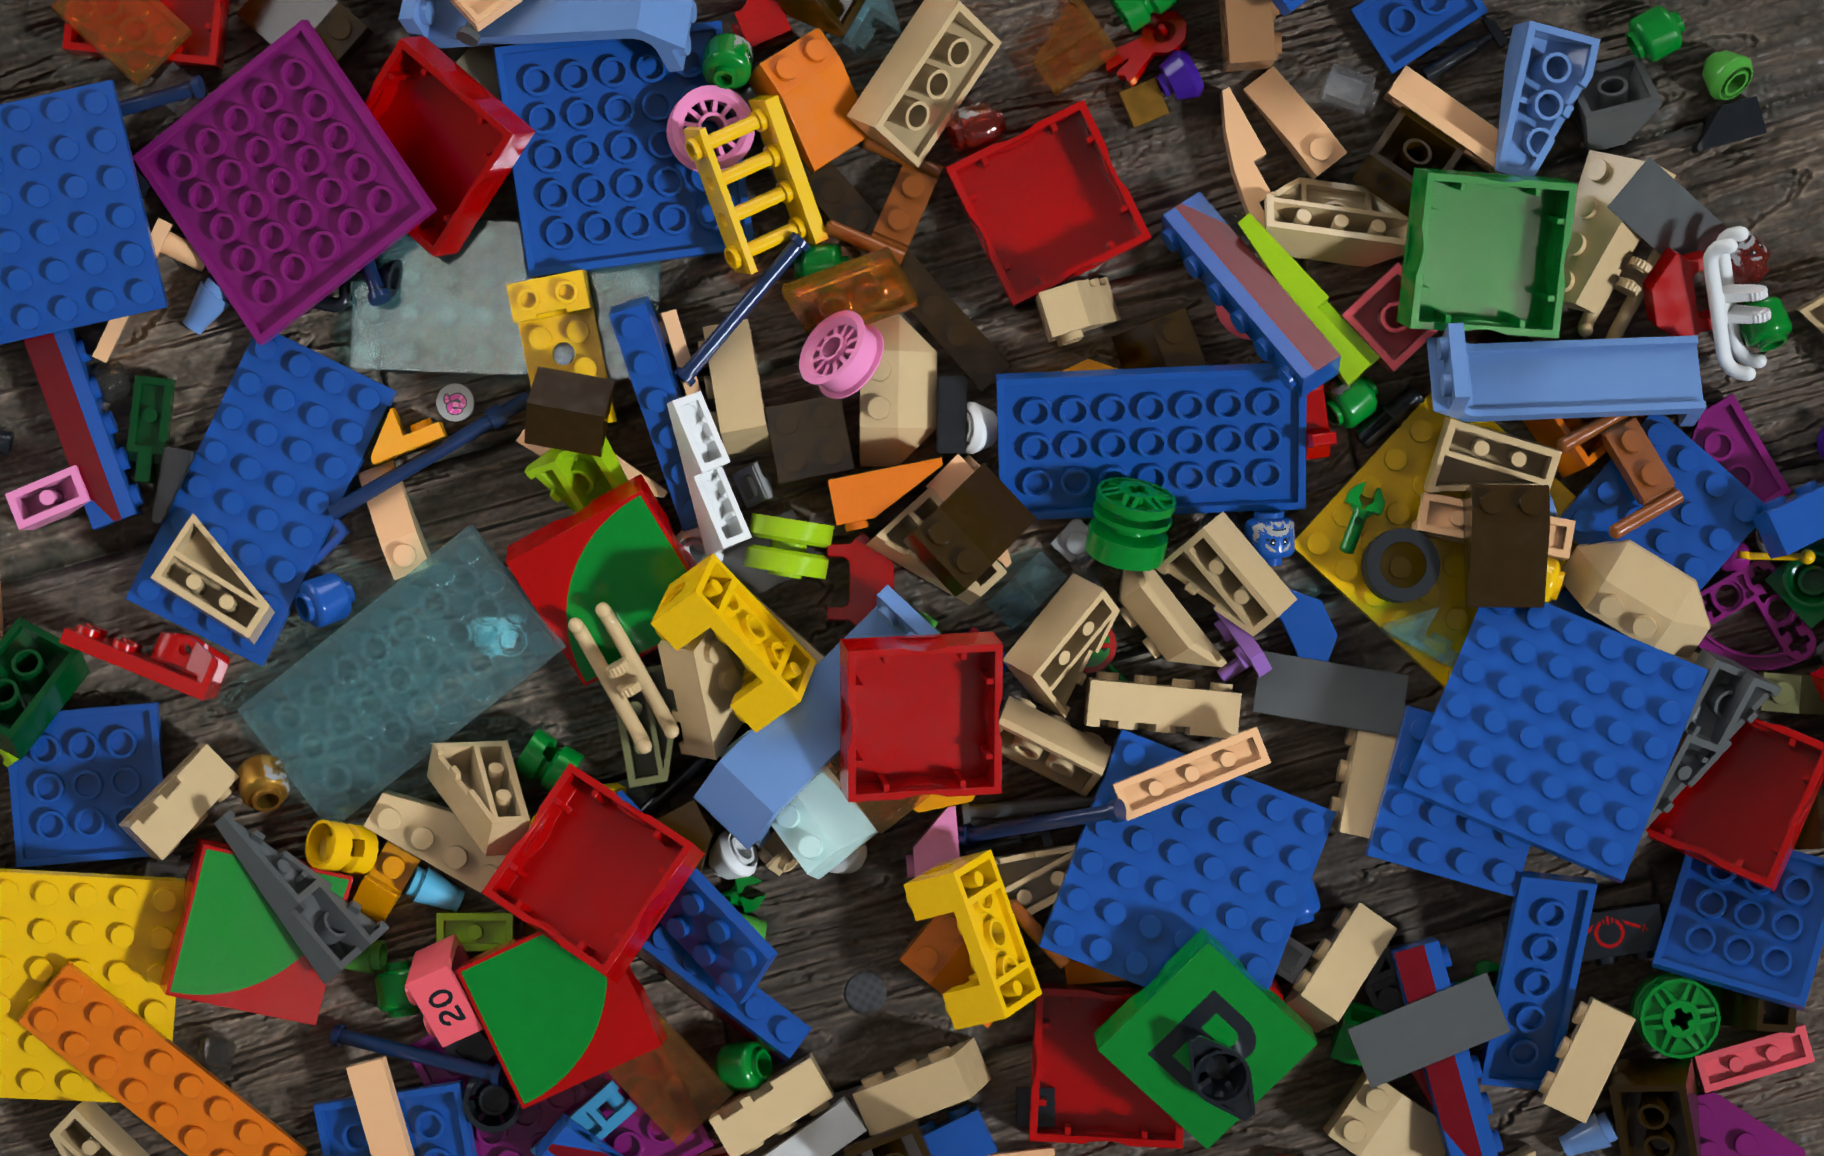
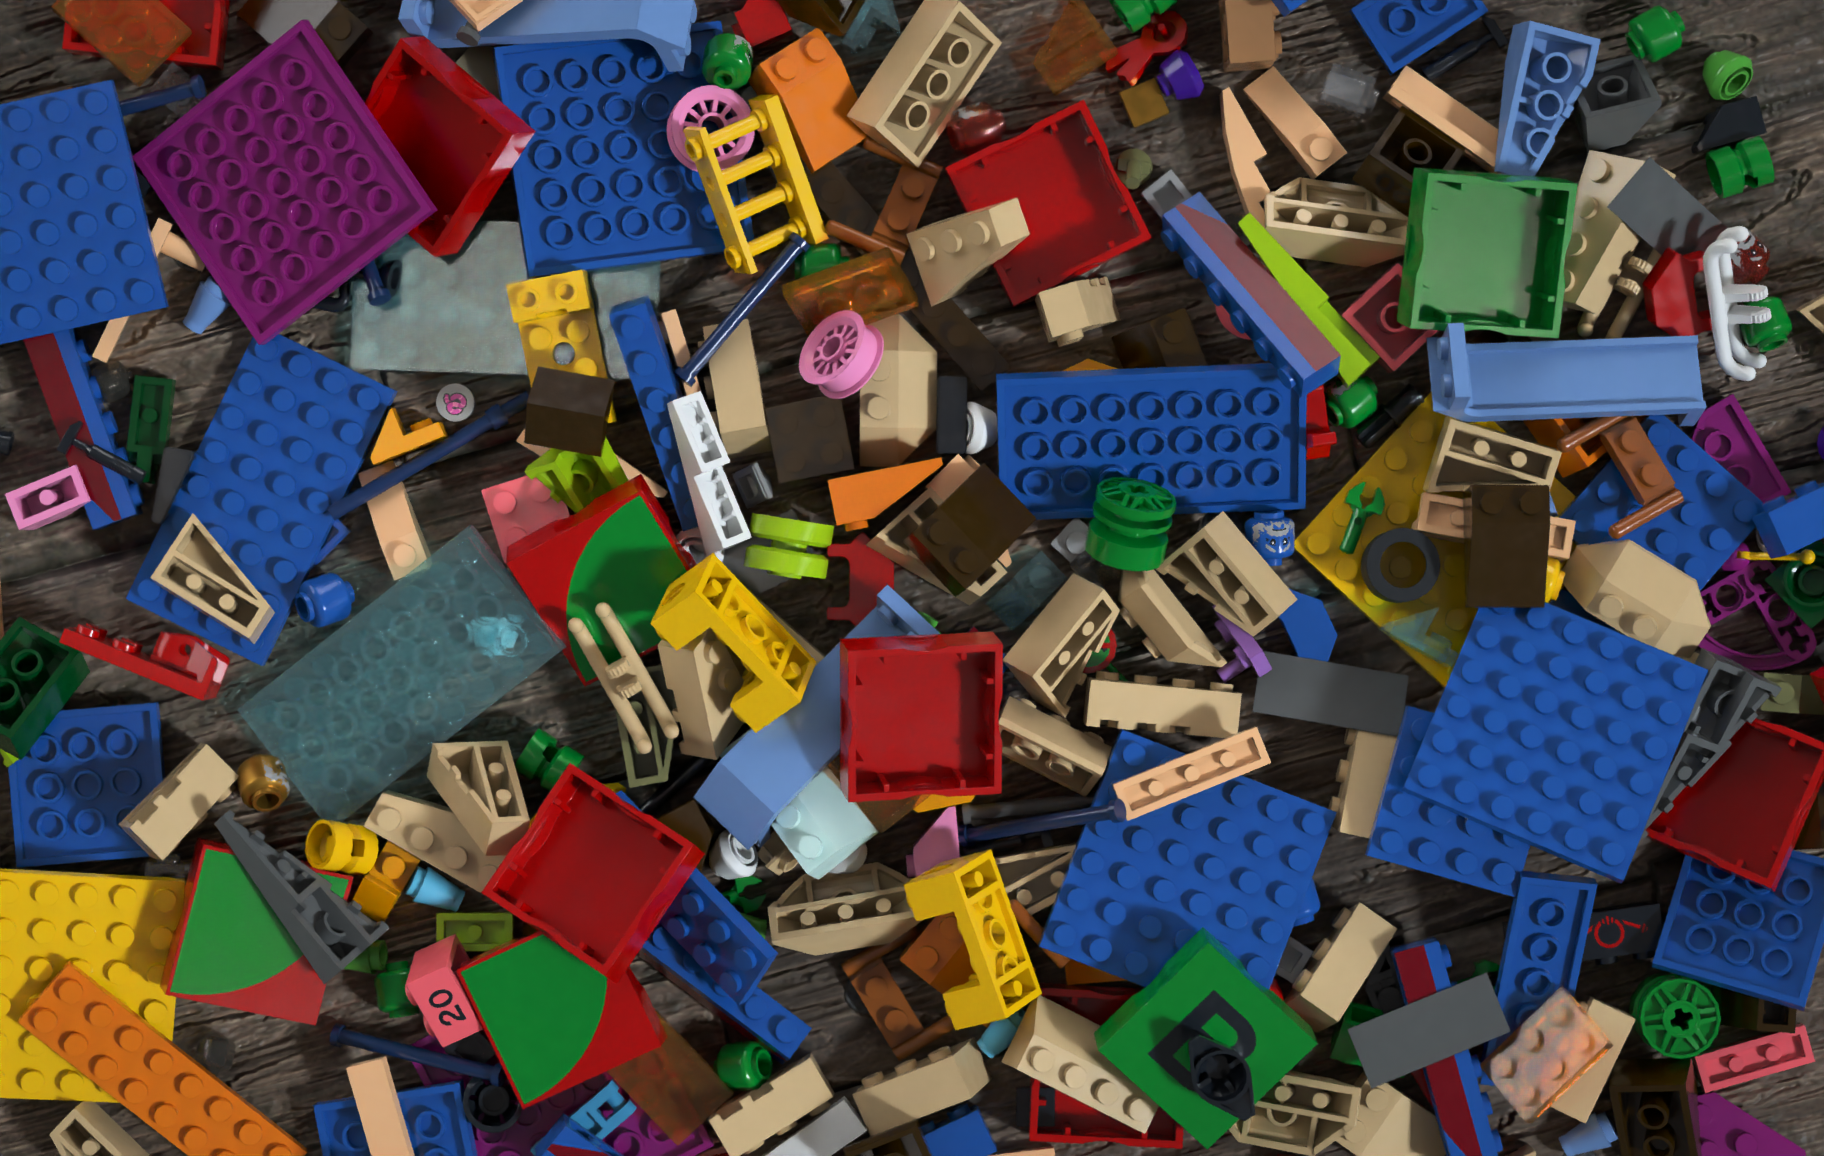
(100, 455): none -> black piece
(520, 509): none -> coral brick
(842, 911): none -> tan wedge
(888, 1003): none -> dark orange plate
(965, 246): none -> tan wedge
(1000, 1034): none -> medium azure cone
(1063, 1053): none -> tan slope
(1133, 168): none -> olive plate
(1165, 194): none -> light grey plate
(1301, 1114): none -> tan wedge
(1546, 1055): none -> clear orange plate
(1745, 165): none -> green wheel

